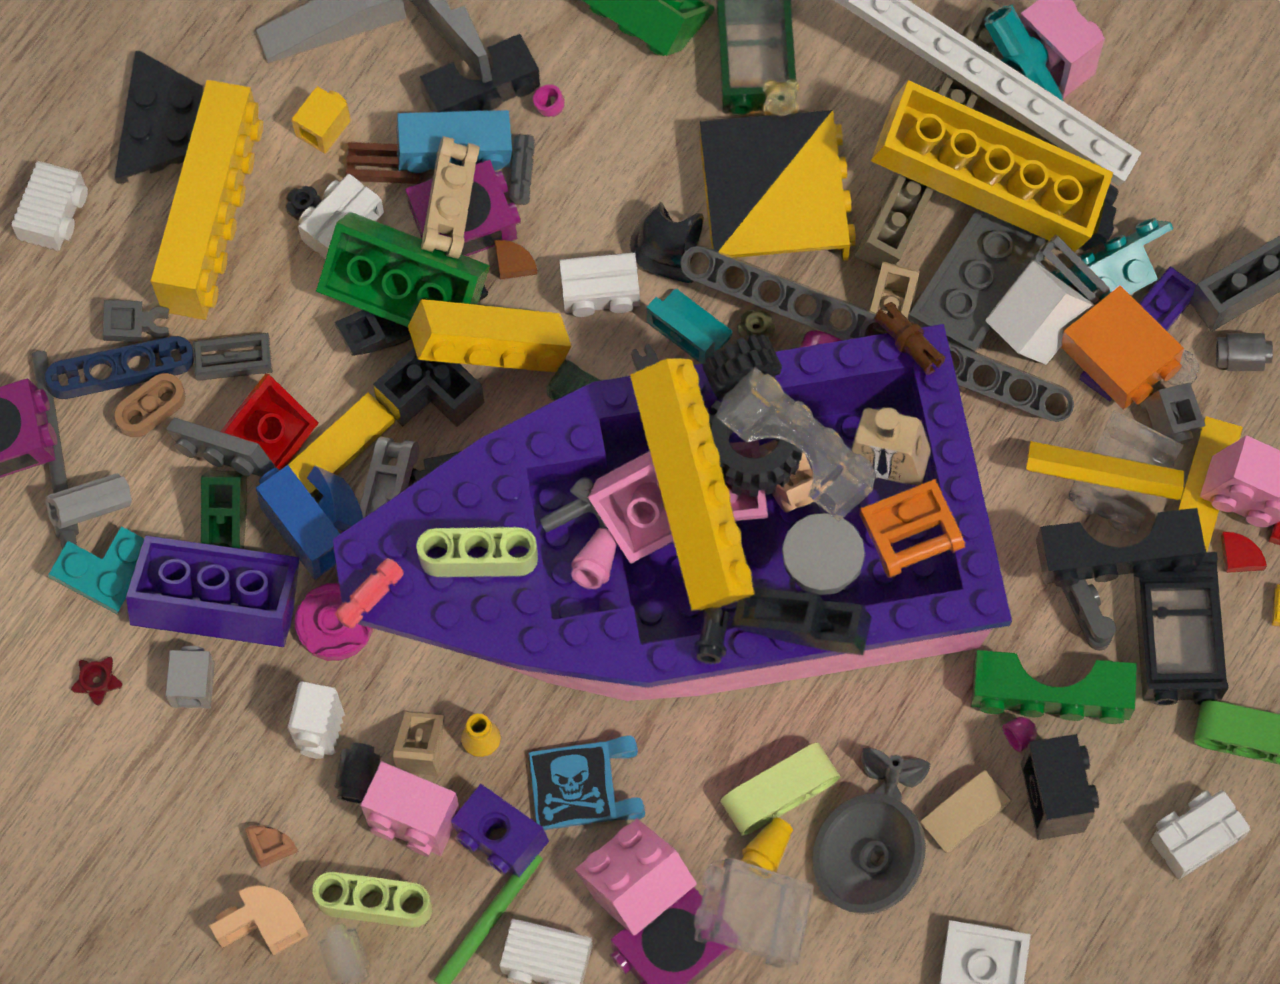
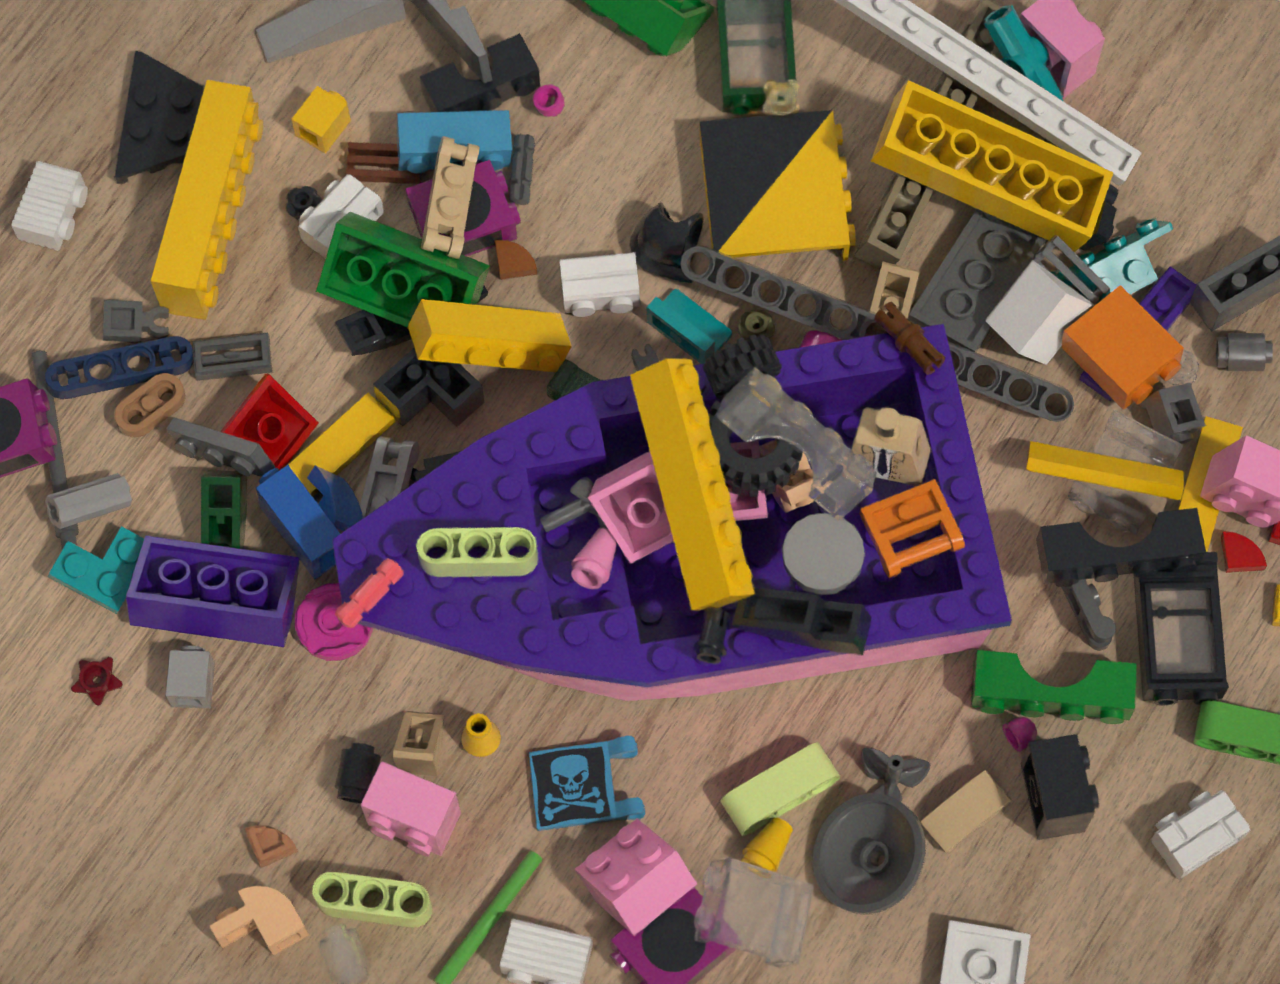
(316, 719): white brick -> none
(487, 812): dark purple brick -> none

